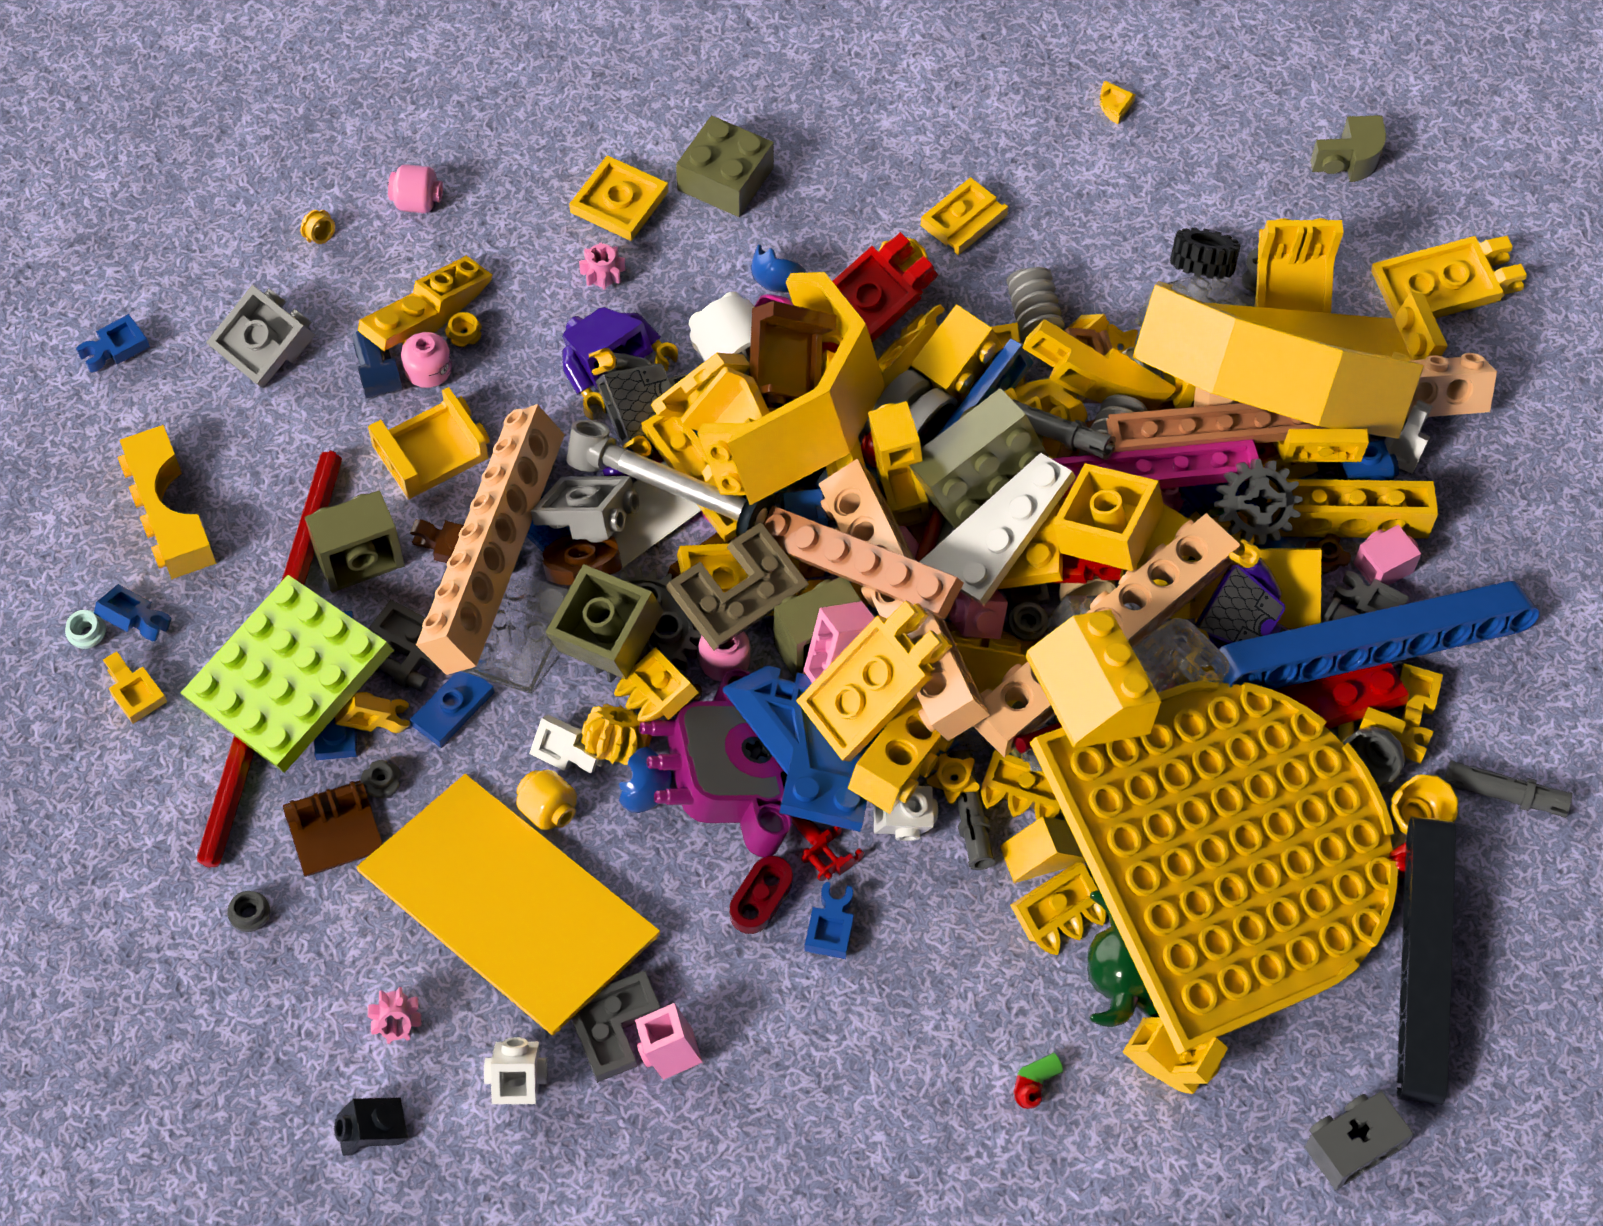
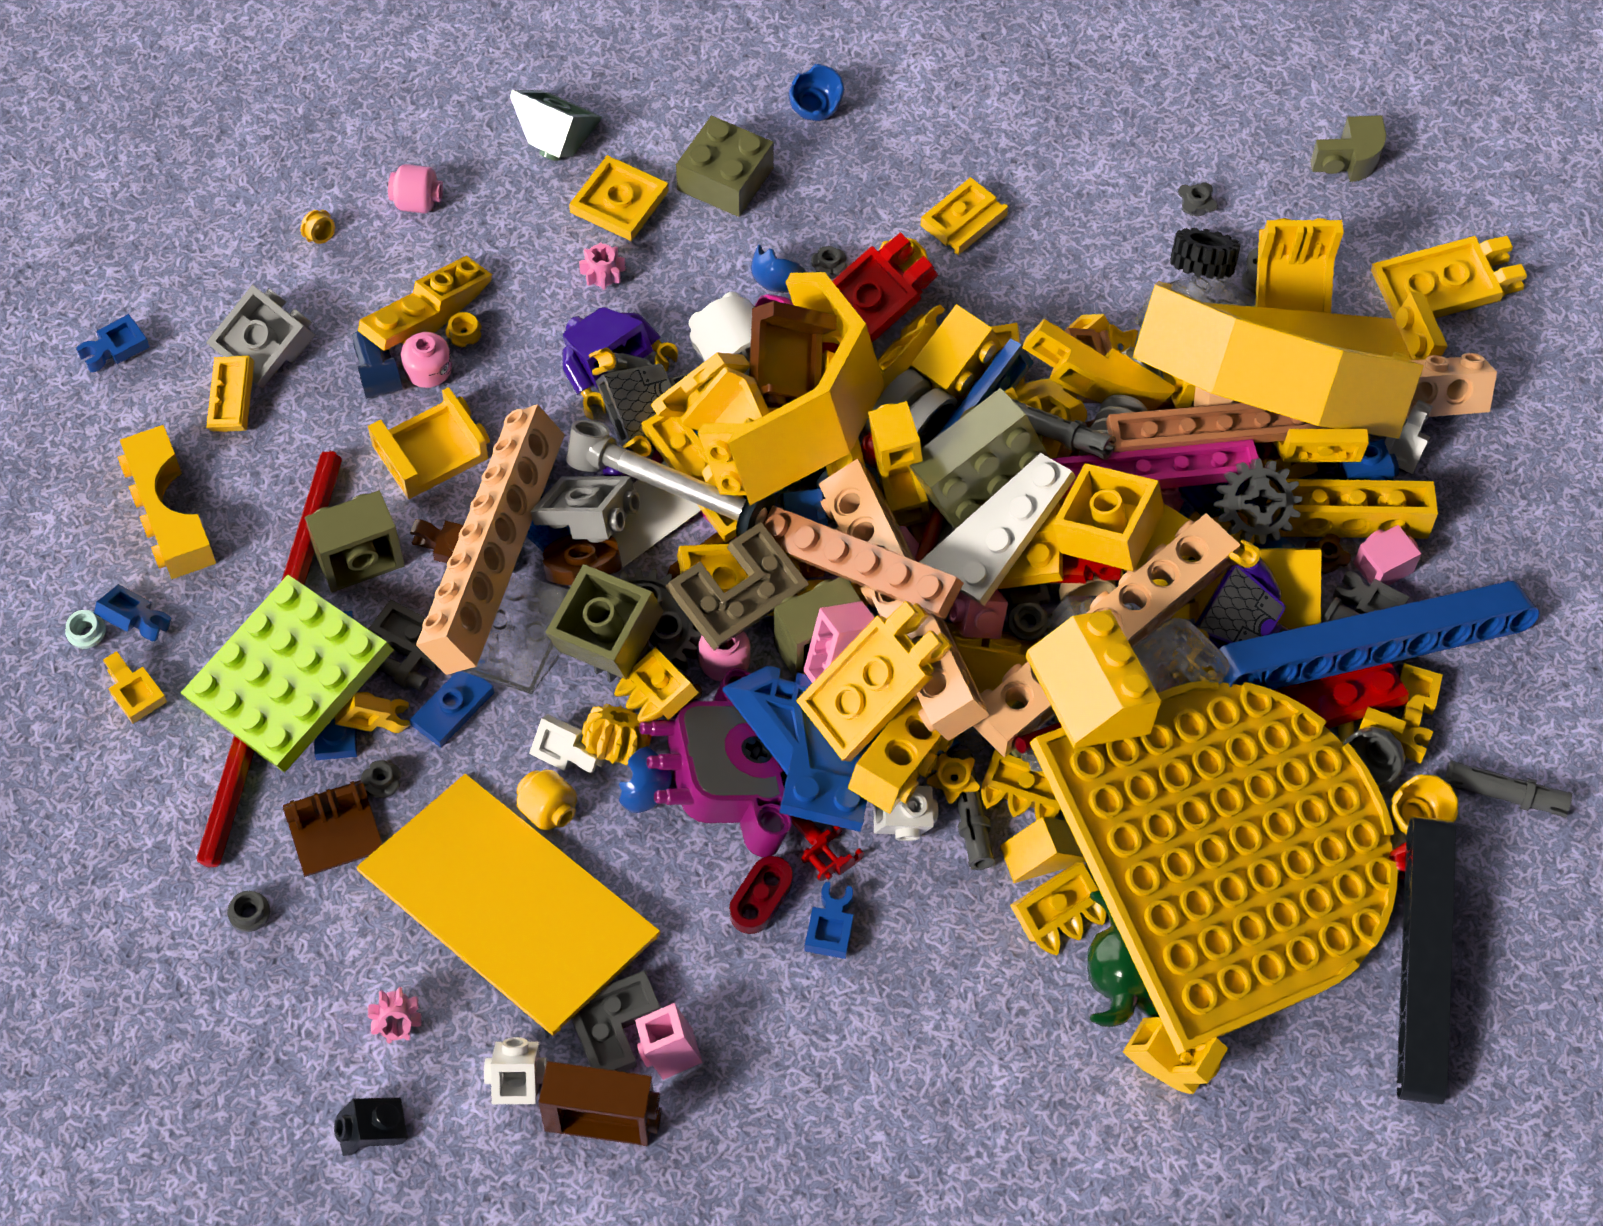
(230, 394): none -> yellow plate
(552, 122): none -> slope
(599, 1103): none -> reddish brown window
(816, 93): none -> blue hair
(831, 268): none -> dark grey plate
(1031, 1078): arm -> none
(1033, 299): light grey piece -> none
(1115, 101): yellow tile -> none
(1197, 206): none -> dark grey plate
(1346, 1159): dark grey brick -> none

